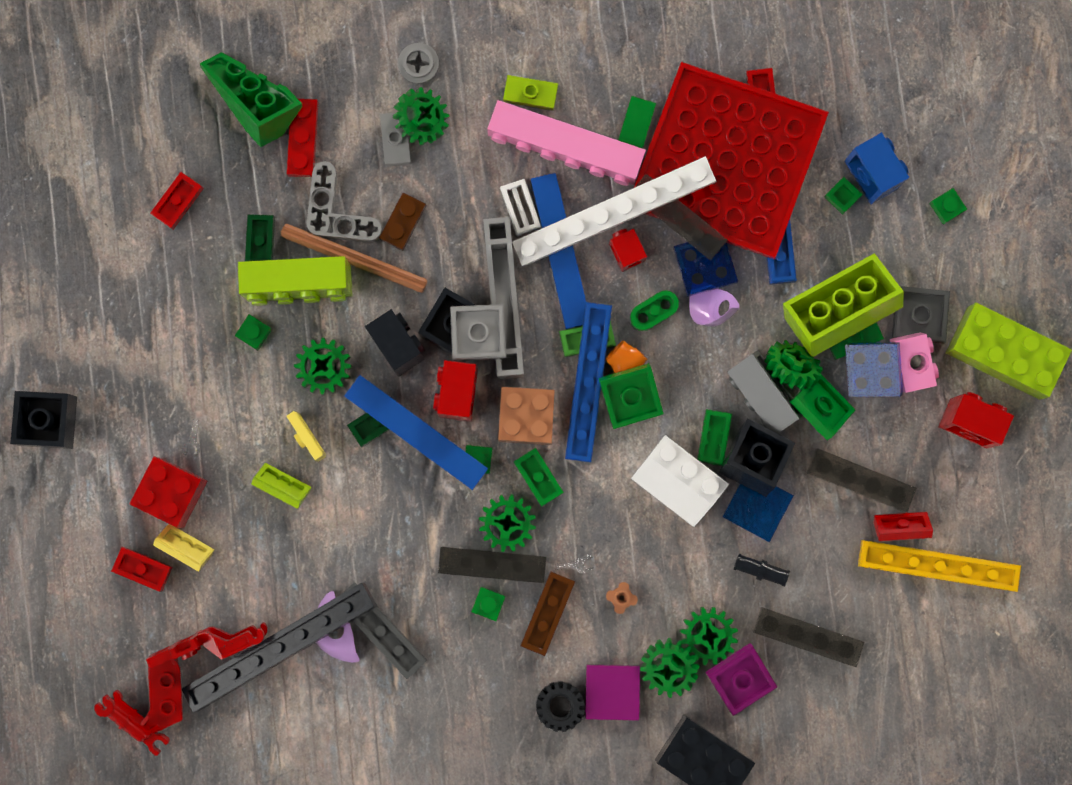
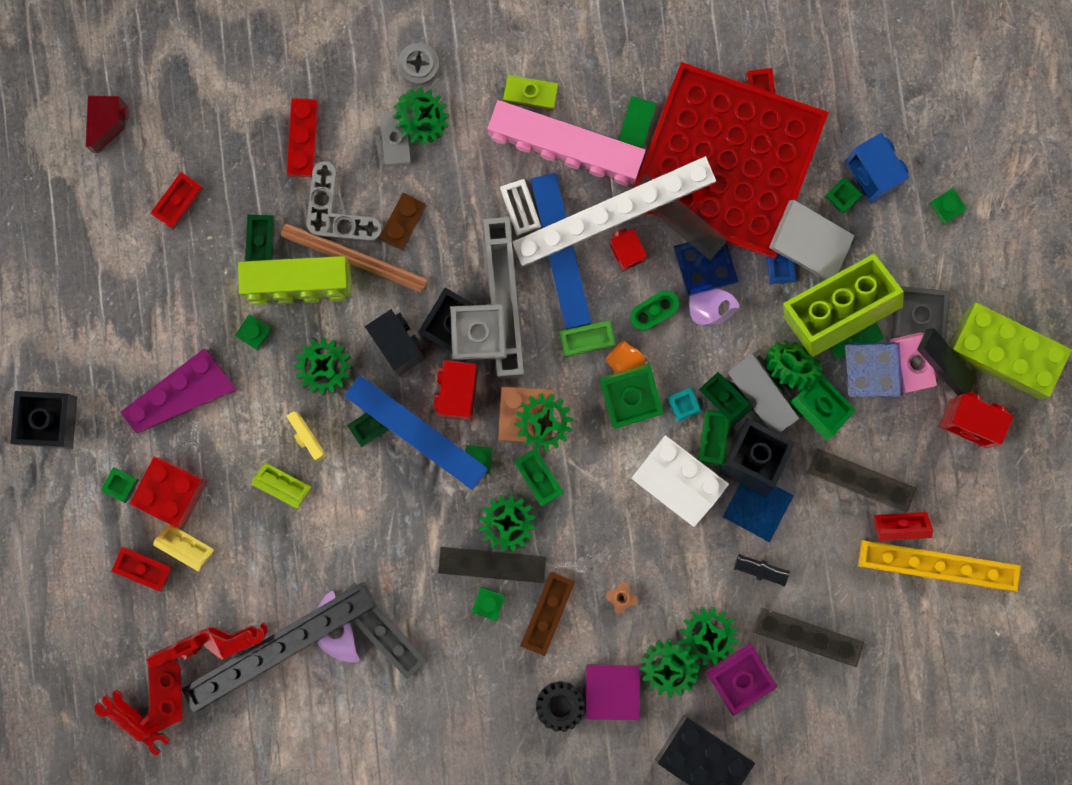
(104, 120): none -> dark red slope
(119, 485): none -> green plate
(187, 387): none -> magenta wing
(256, 102): green wedge -> none
(540, 434): none -> green gear
(587, 385): blue tile -> none
(684, 404): none -> teal tile
(726, 398): none -> dark green plate
(811, 240): none -> light grey tile
(946, 362): none -> black tile

